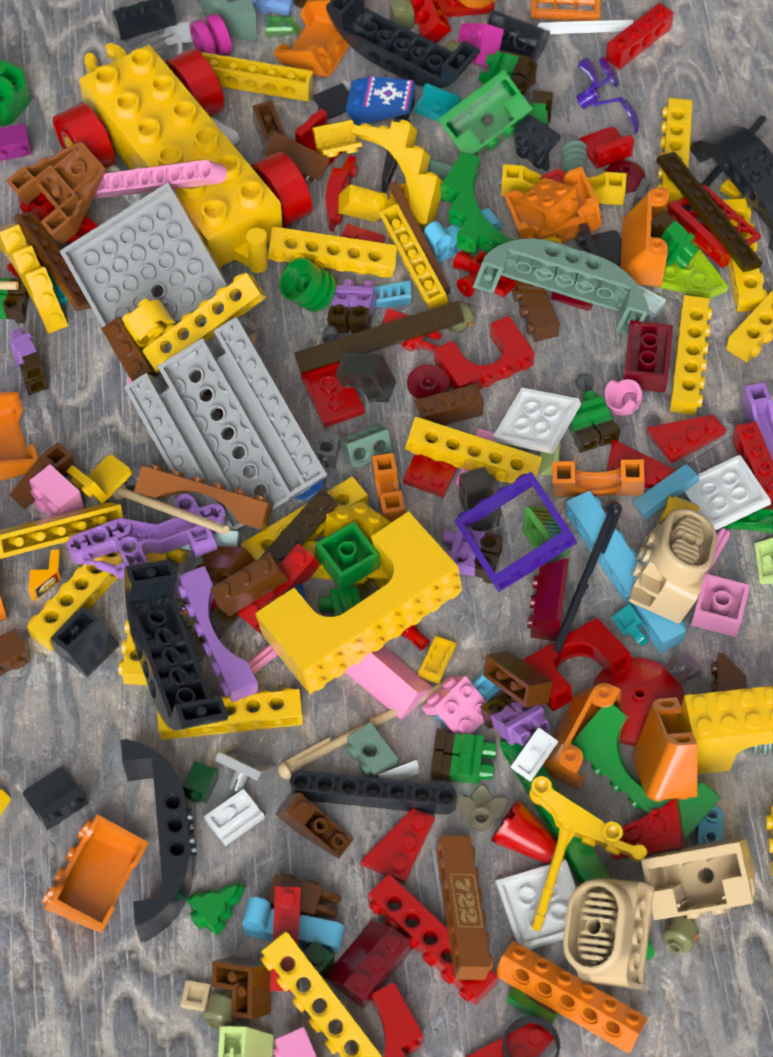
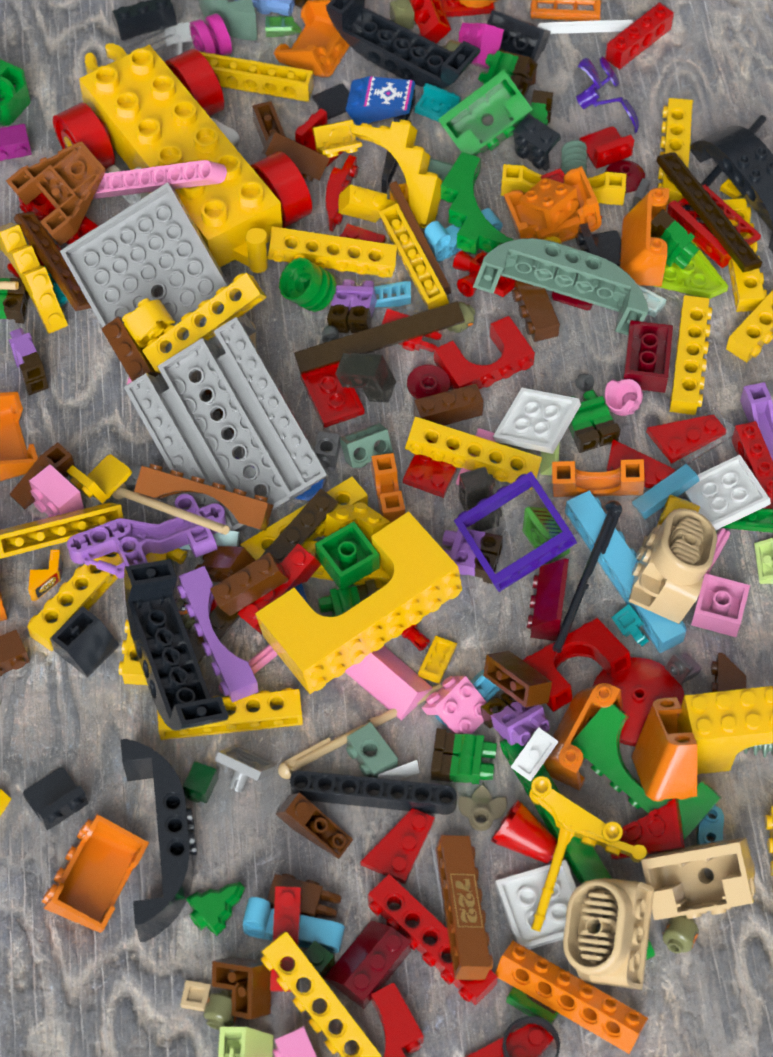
(234, 817): white plate -> none

